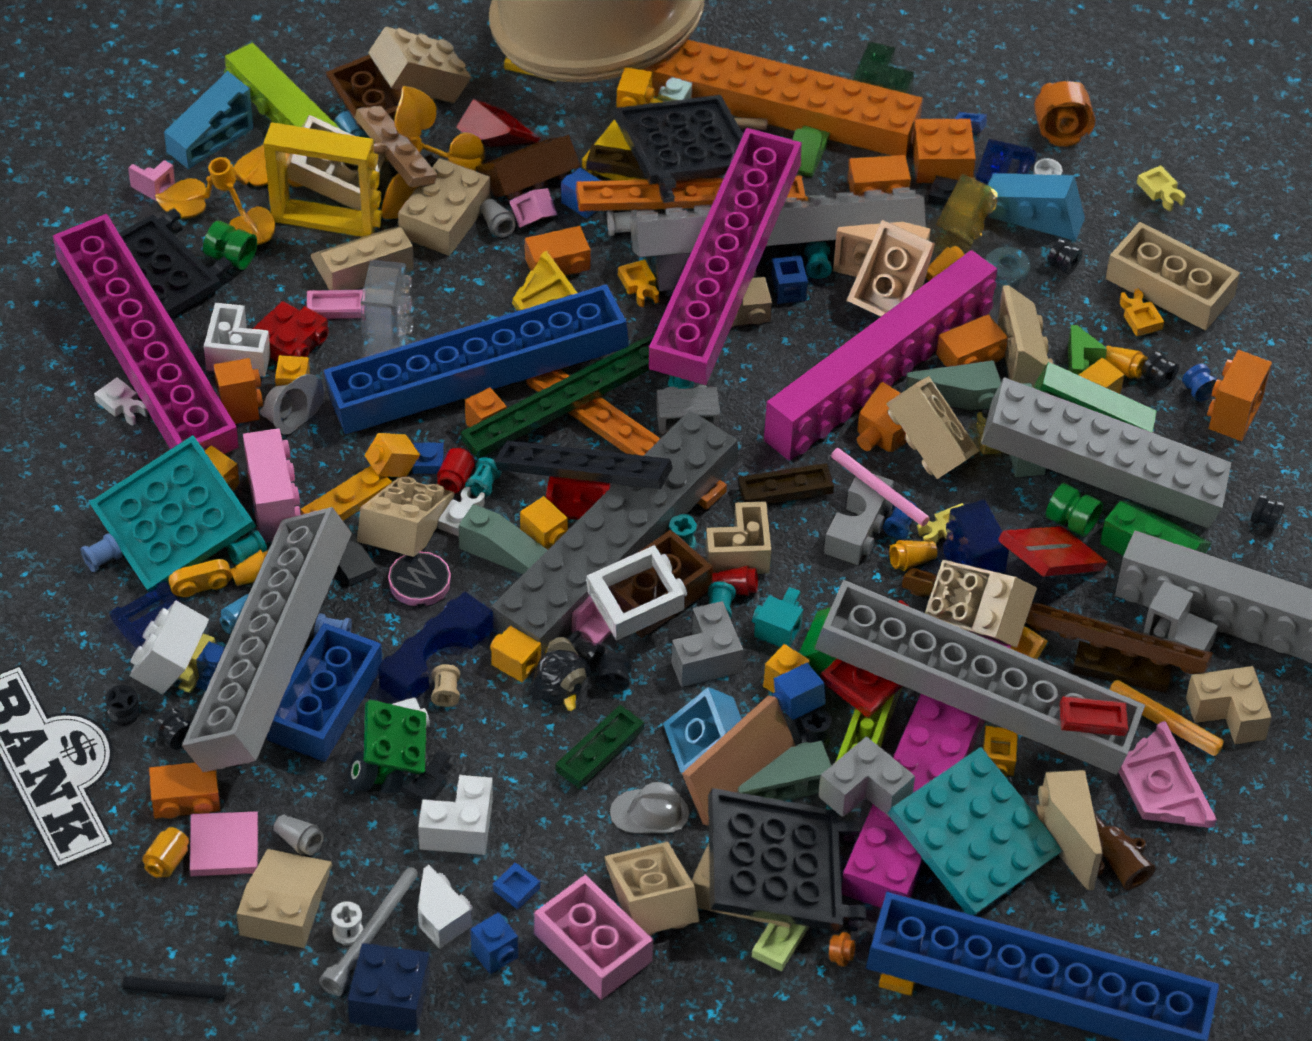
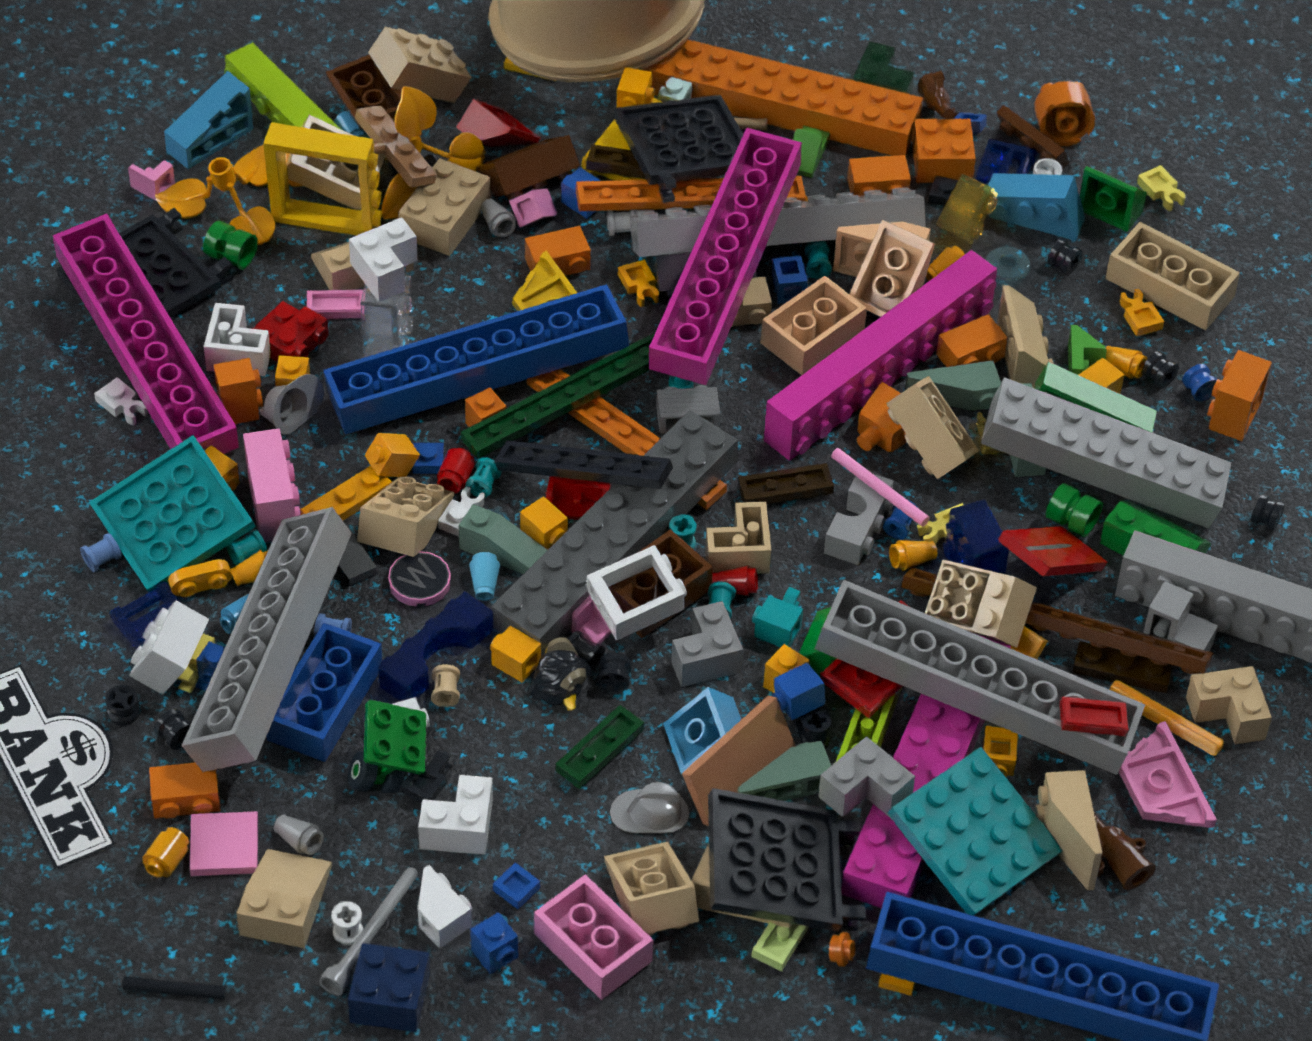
(381, 257): none -> white brick
(484, 574): none -> medium azure cone
(813, 325): none -> light nougat brick
(935, 94): none -> reddish brown piece
(1030, 136): none -> reddish brown plate
(1111, 199): none -> green slope

